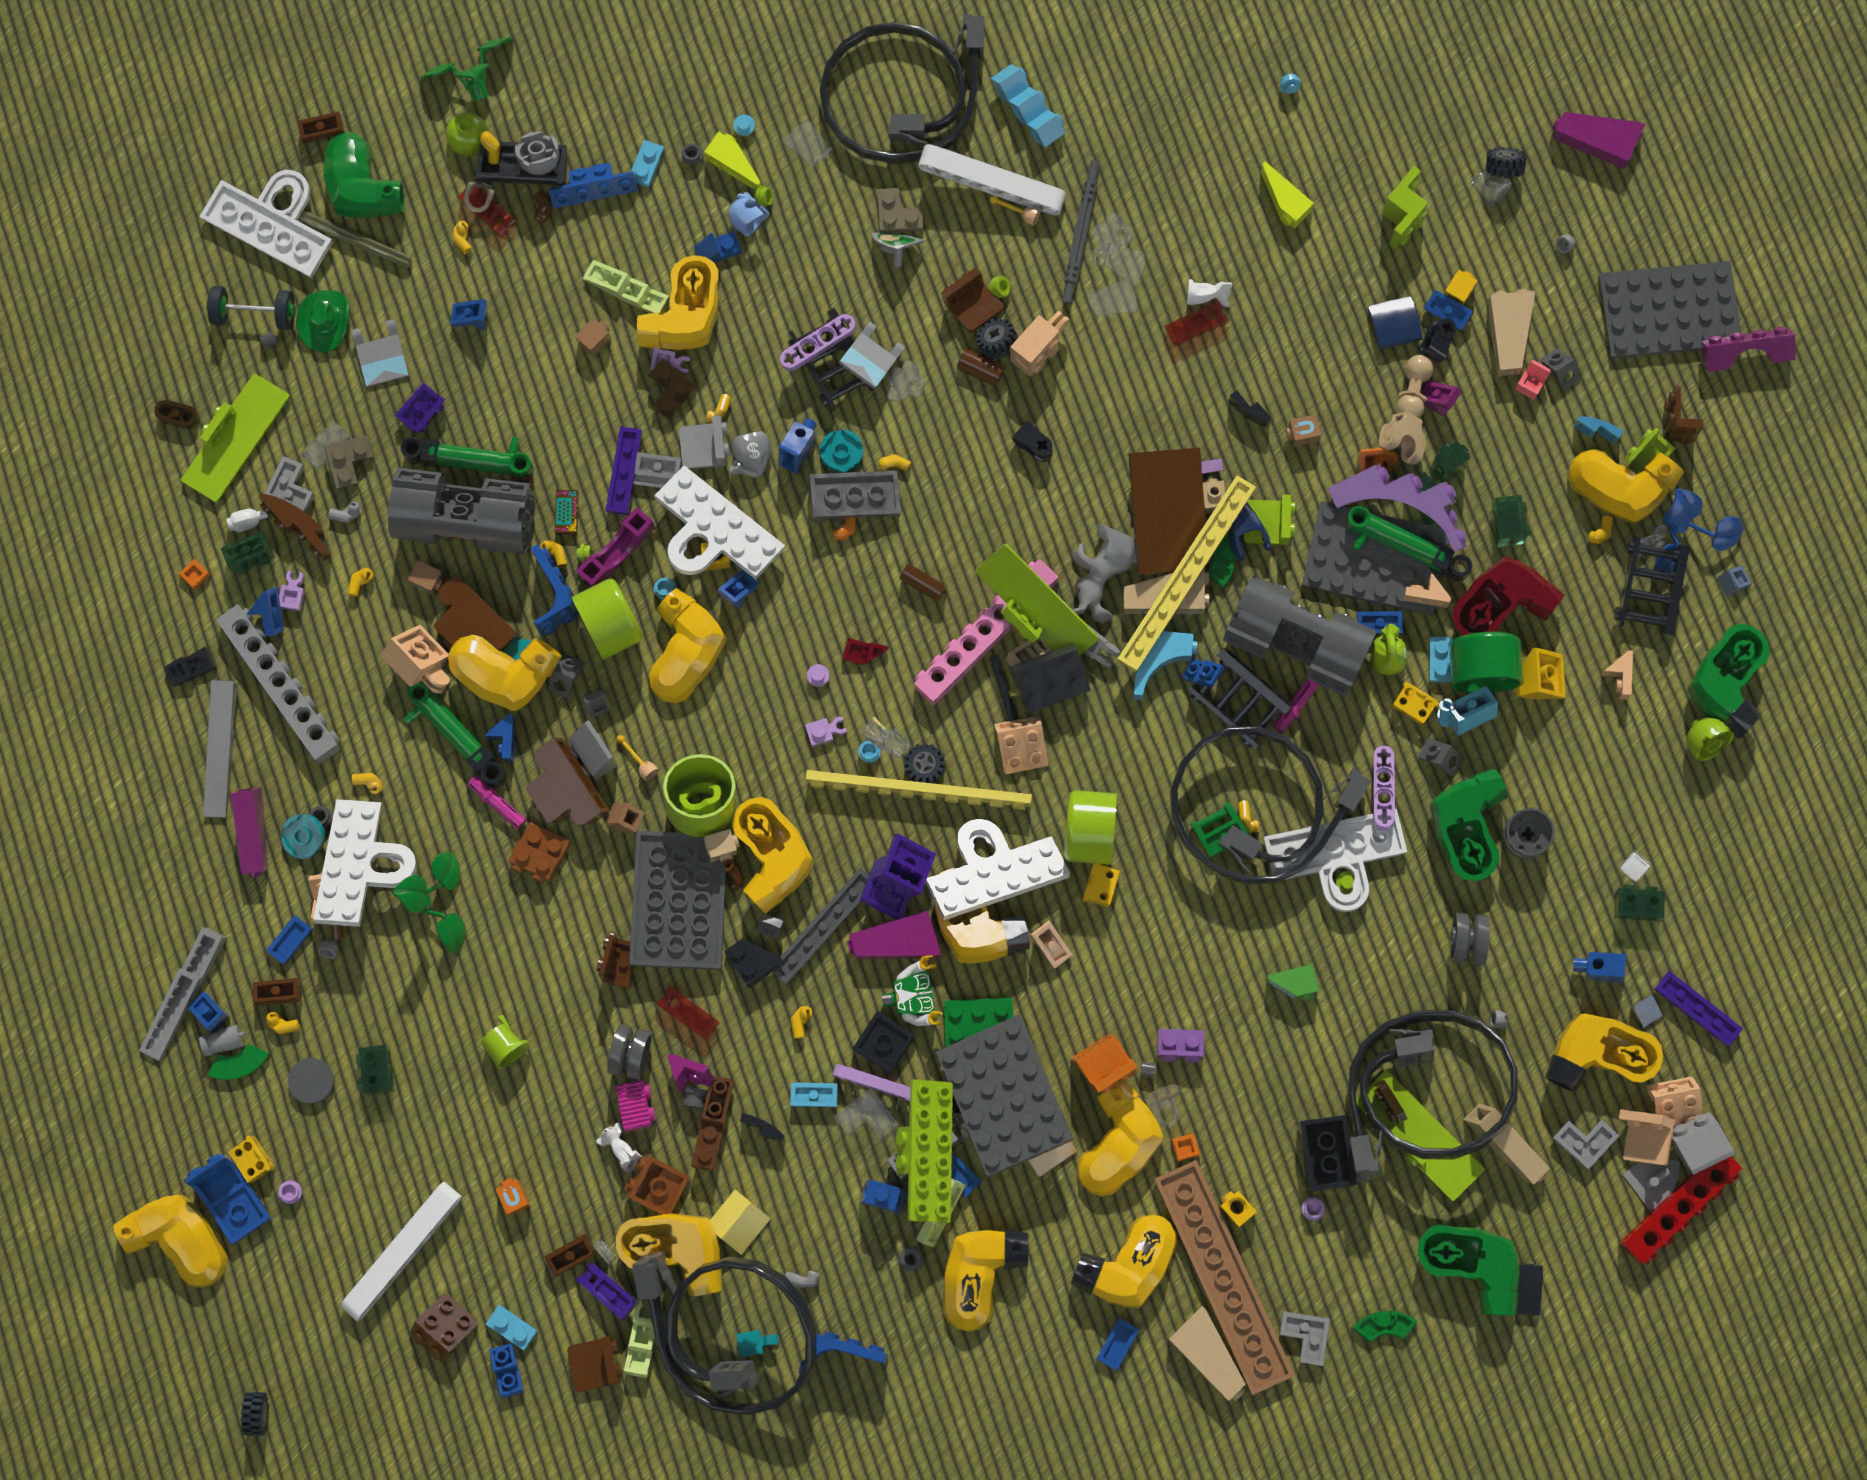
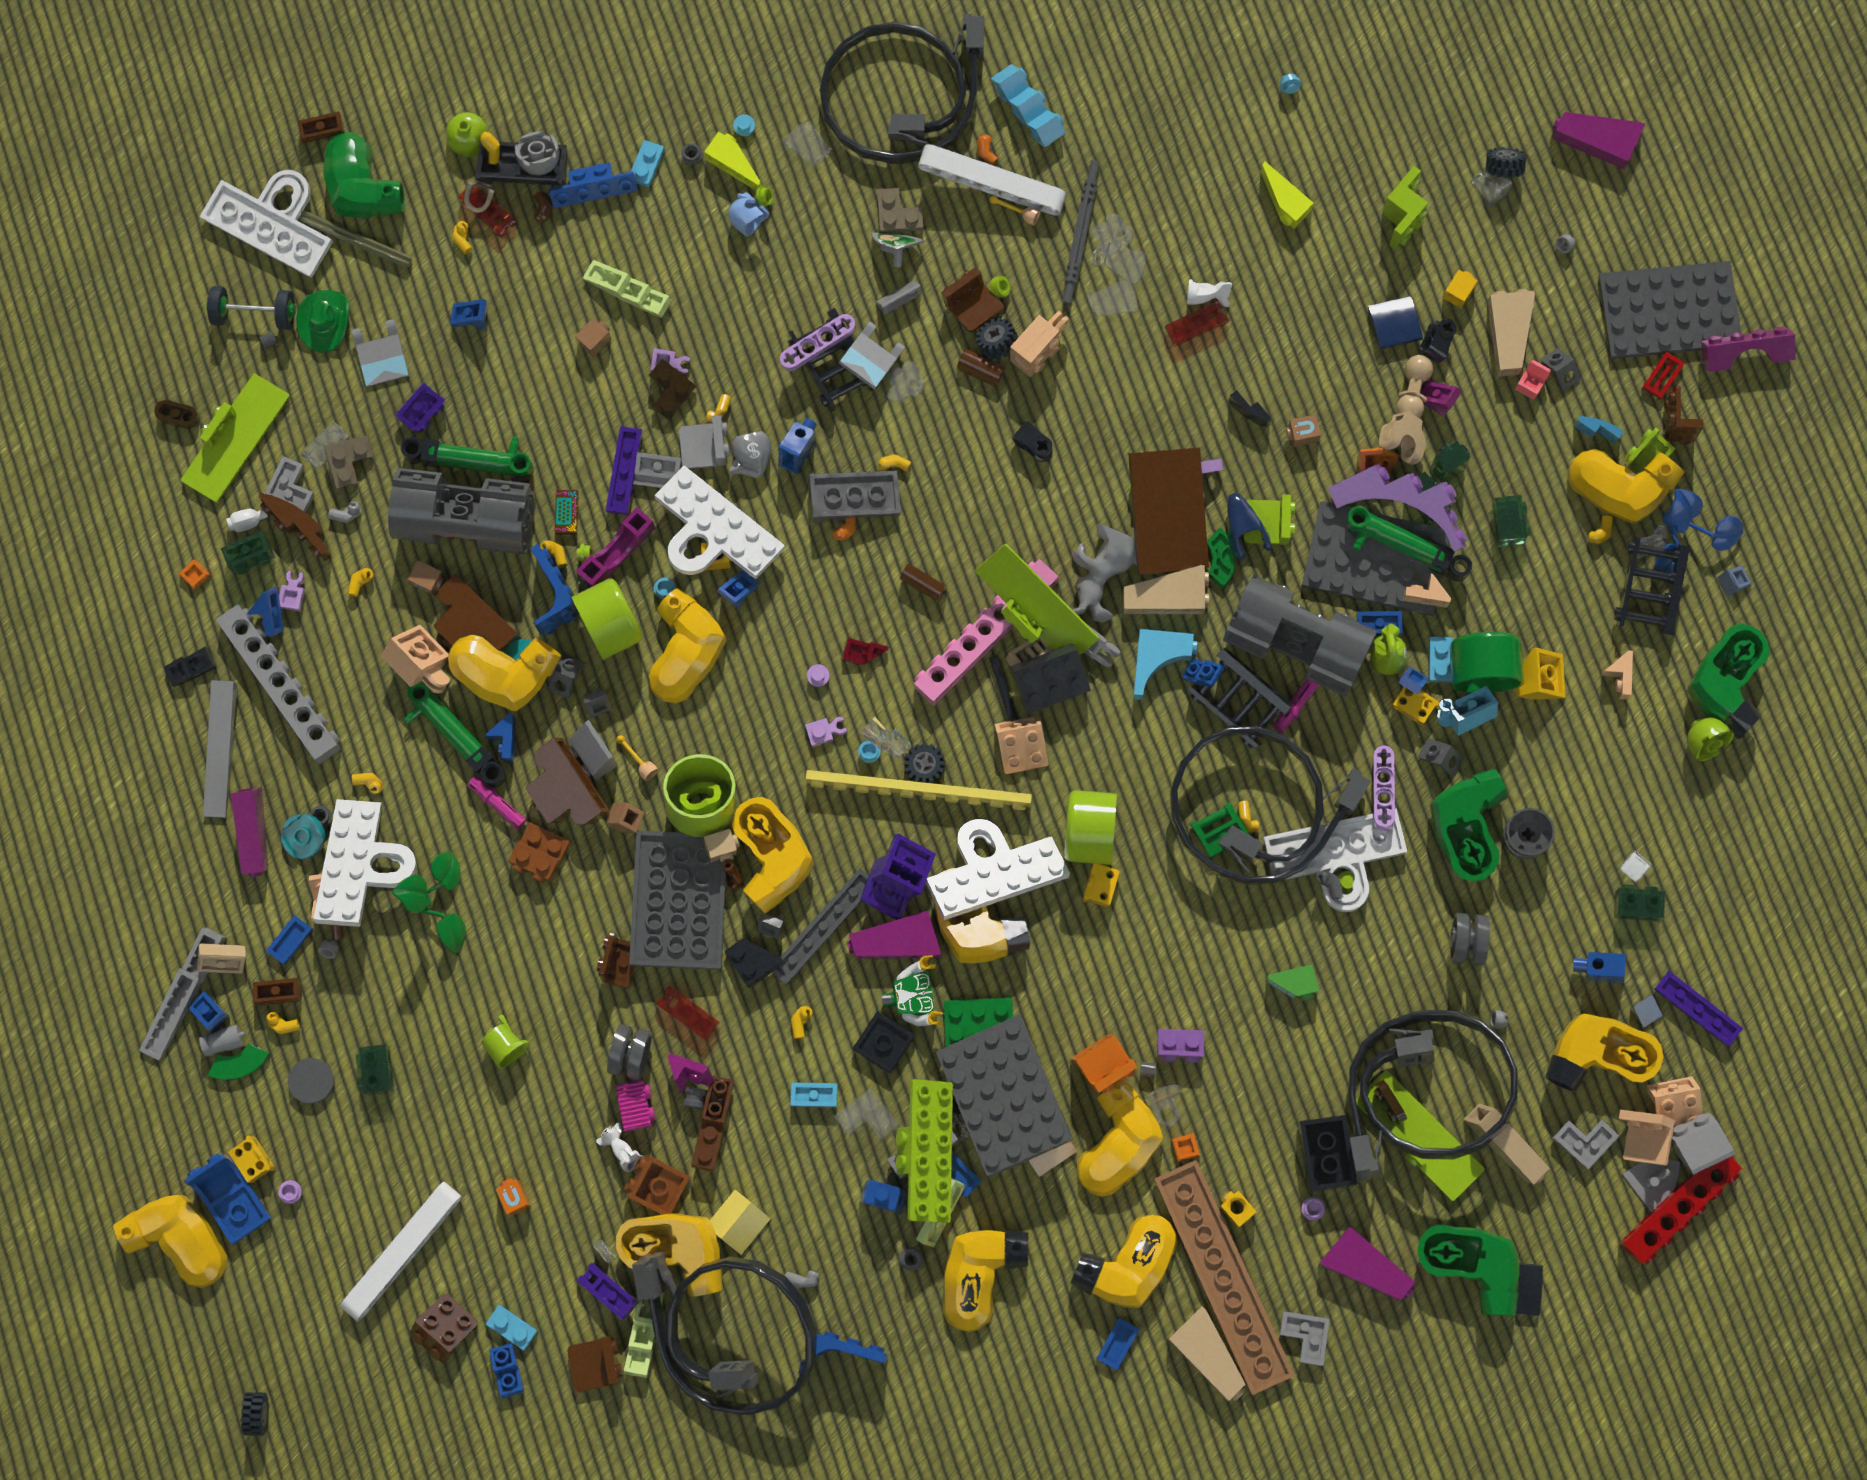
(221, 958): none -> tan slope
(475, 85): green plant -> none
(570, 1255): reddish brown brick -> none
(691, 308): yellow piece -> none
(718, 248): blue slope -> none
(752, 1343): teal plate -> none
(768, 1130): black slope -> none
(841, 451): teal tile -> none
(871, 1081): lavender beam -> none
(899, 297): none -> light grey slope
(983, 150): none -> orange arm
(1051, 944): light nougat slope -> none
(1186, 573): light yellow plate -> none
(1213, 493): tan brick -> none
(1330, 881): none -> dark grey arm
(1364, 1264): none -> magenta slope
(1384, 1323): green tile -> none
(1413, 680): none -> blue tile
(1445, 307): blue plate -> none
(1498, 594): dark red piece -> none
(1653, 390): none -> red tile

